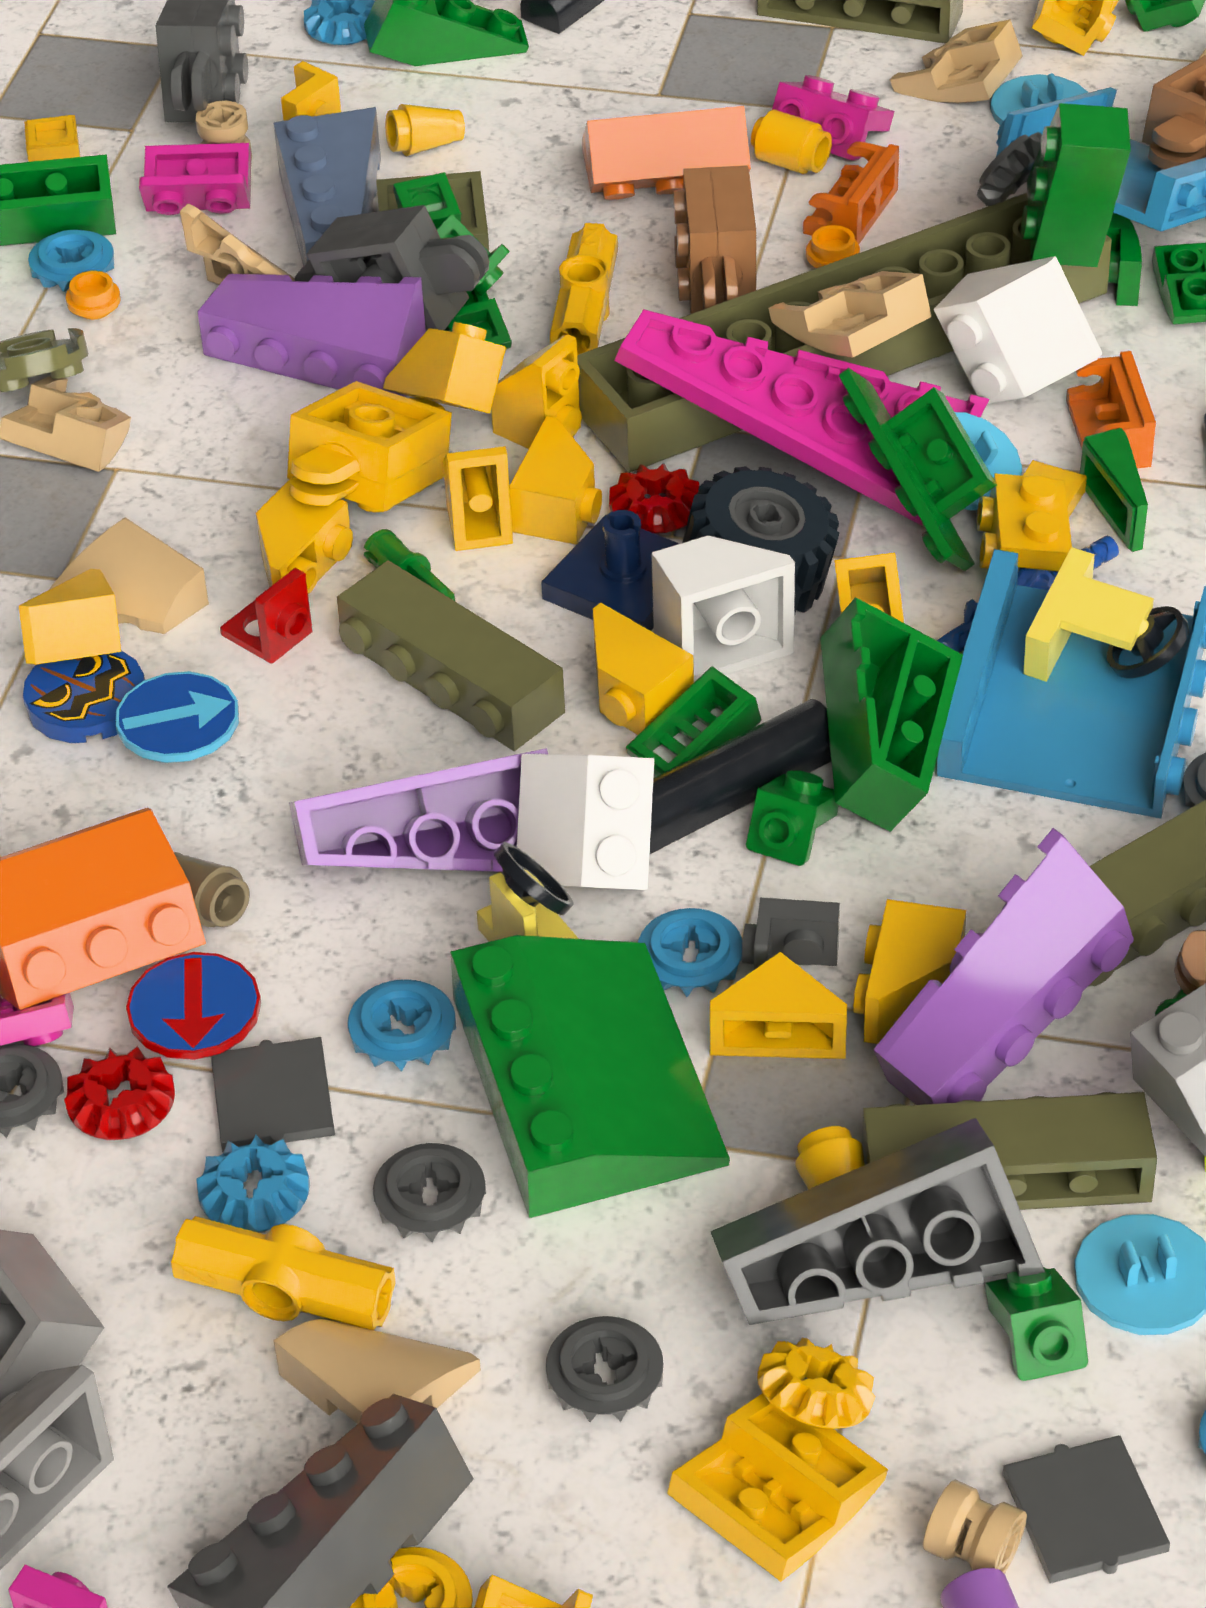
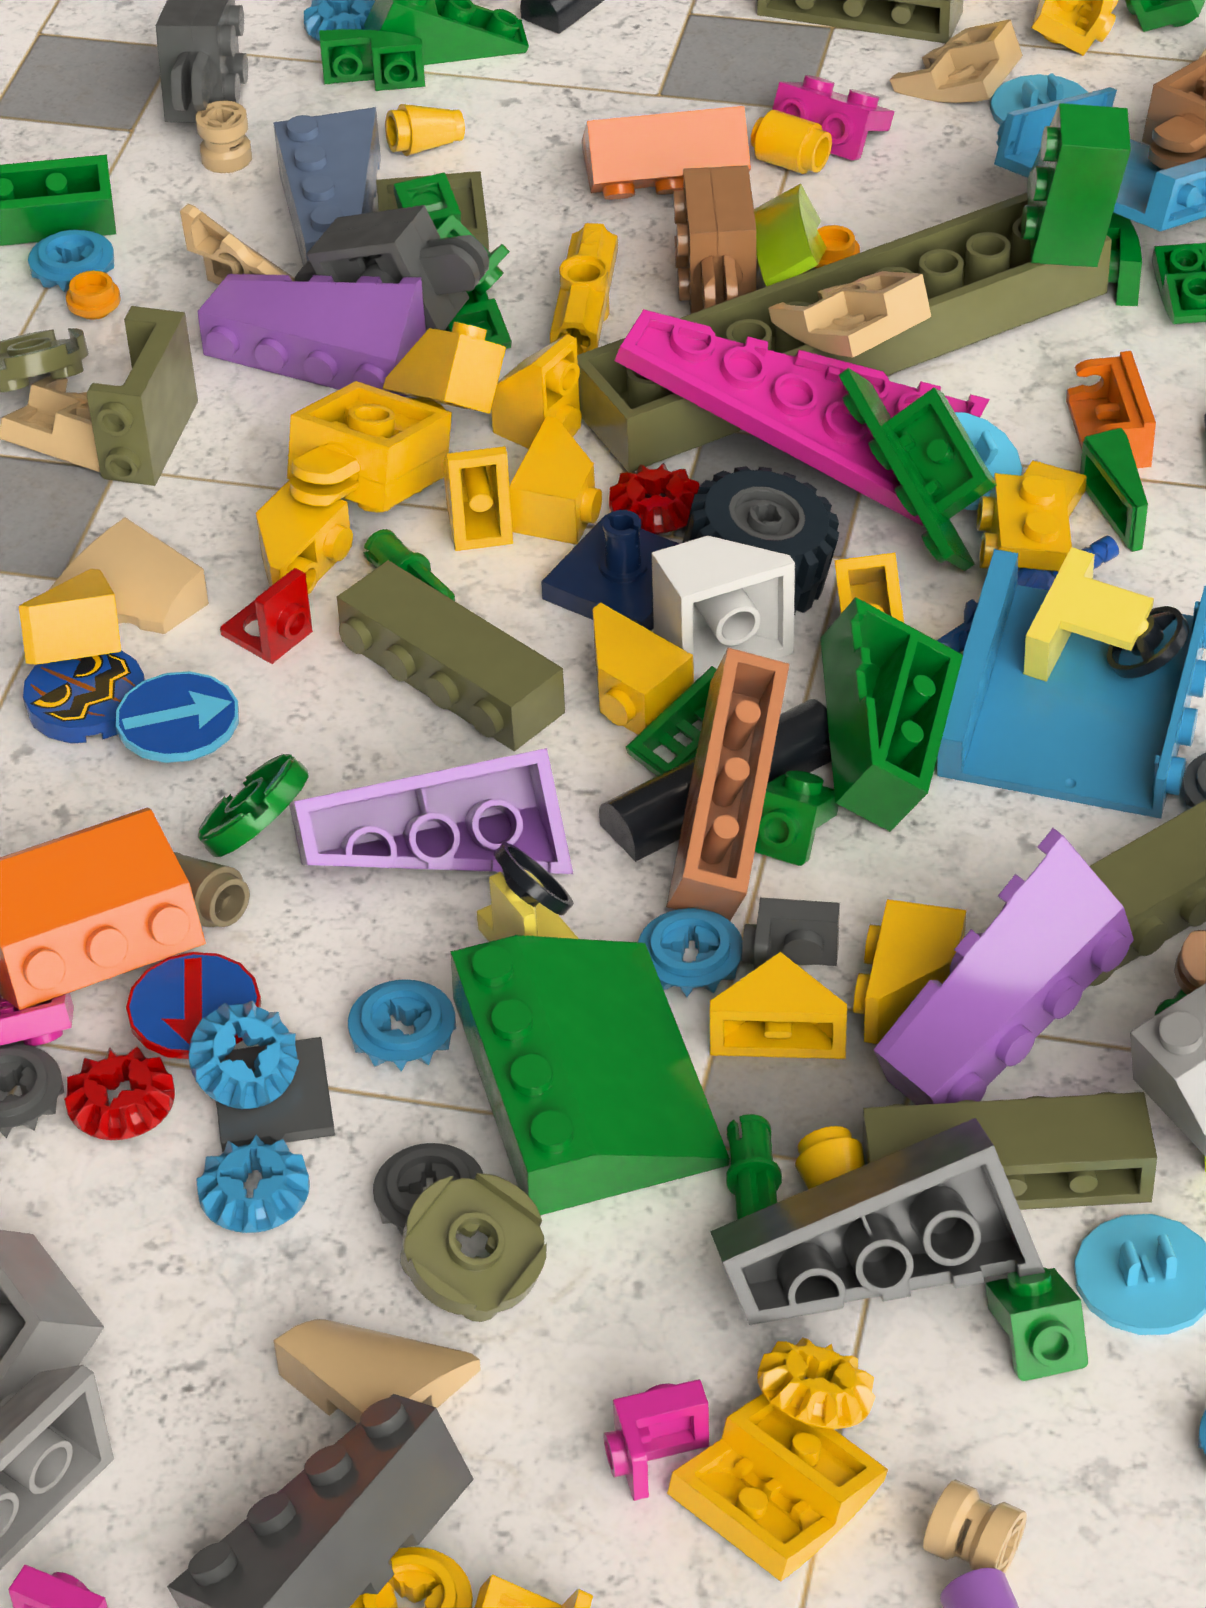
(52, 138): yellow tile -> none
(146, 415): none -> olive panel
(196, 174): dark pink bracket -> none
(232, 1081): none -> dark azure gear
(256, 806): none -> green tile
(283, 1272): yellow piece -> none
(314, 93): yellow bracket -> none
(375, 55): none -> green slope
(465, 1284): none -> olive plate
(587, 818): white slope -> none
(625, 1348): dark grey gear -> none
(655, 1426): none -> dark pink bracket
(728, 784): none -> nougat brick
(752, 1171): none -> green axle
(787, 236): none -> lime slope
(859, 192): orange hinge -> none
(1009, 169): dark grey gear -> none
(1016, 329): white slope -> none
(1086, 1509): dark grey piece -> none

